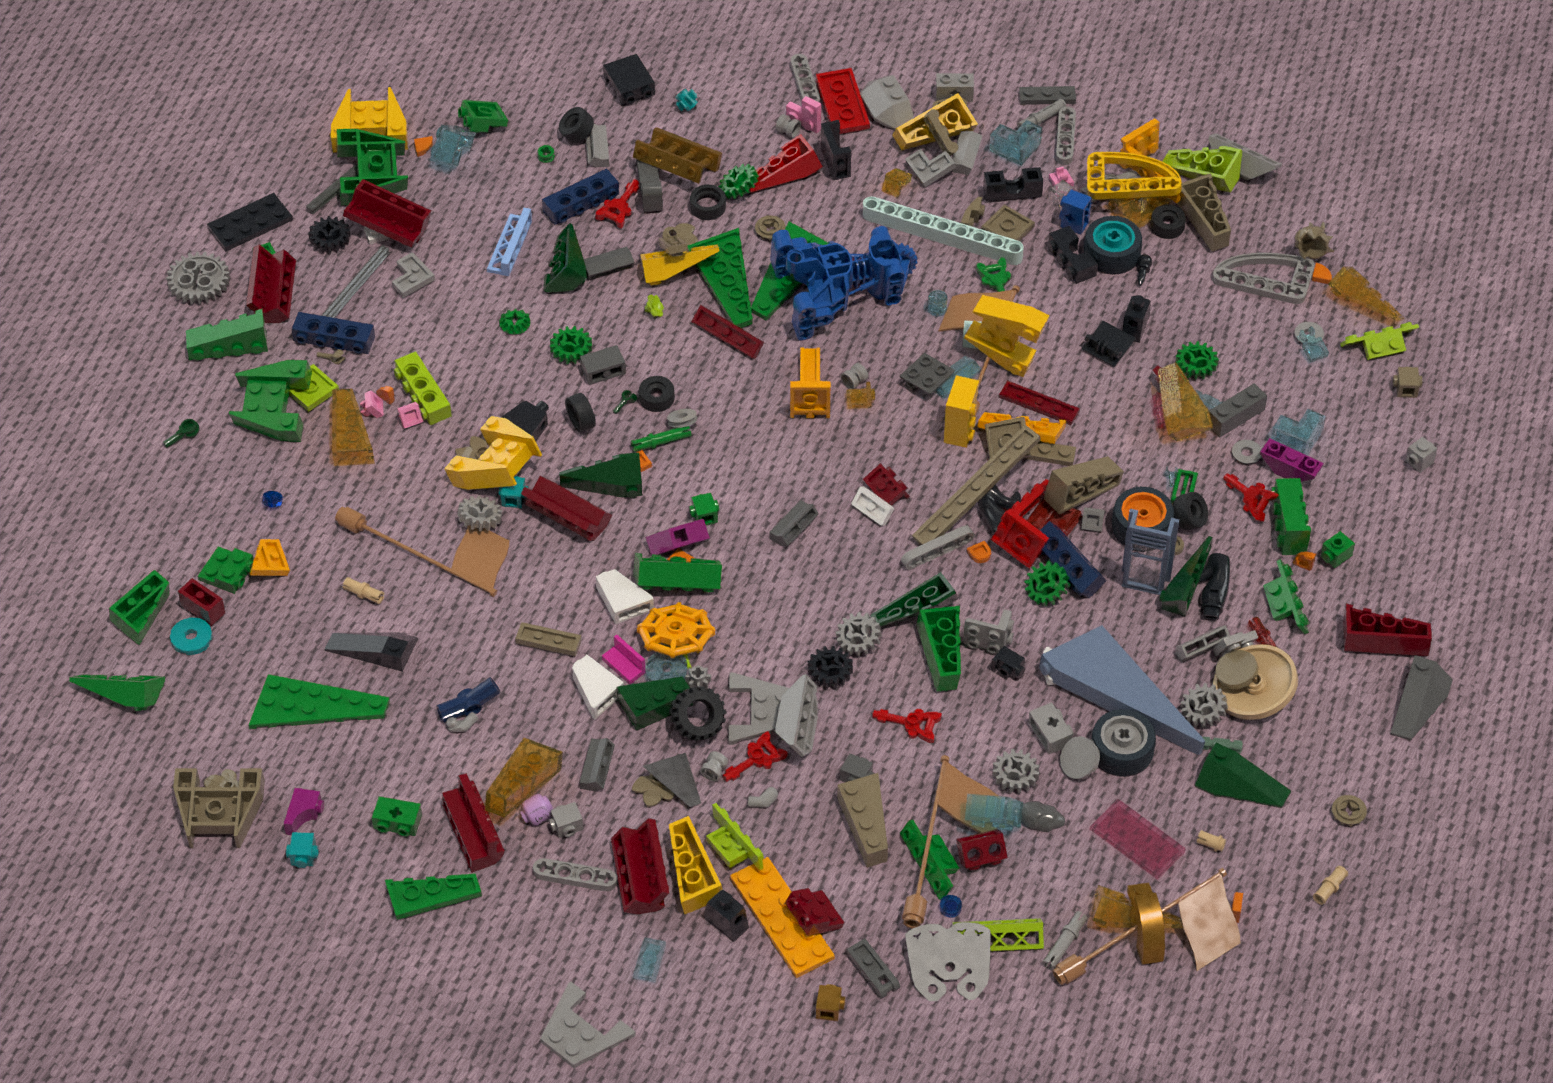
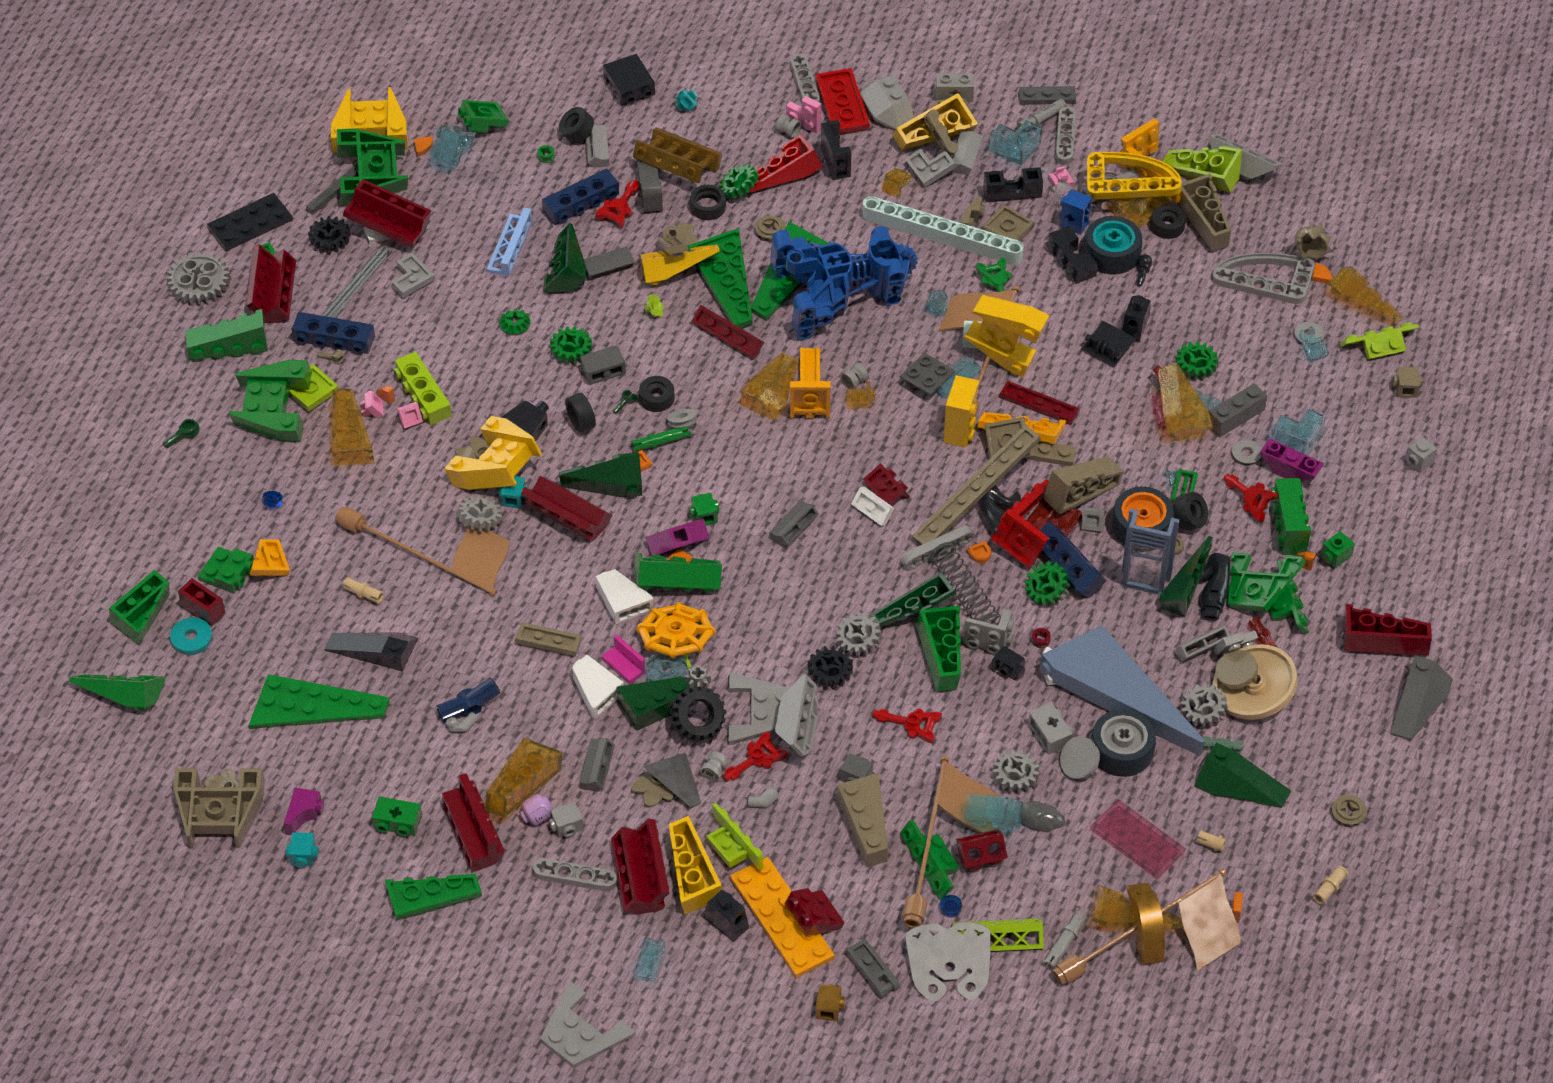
(770, 387): none -> clear yellow wedge
(947, 557): none -> dark grey piece
(1038, 642): none -> dark red bush
(1259, 589): none -> green wing

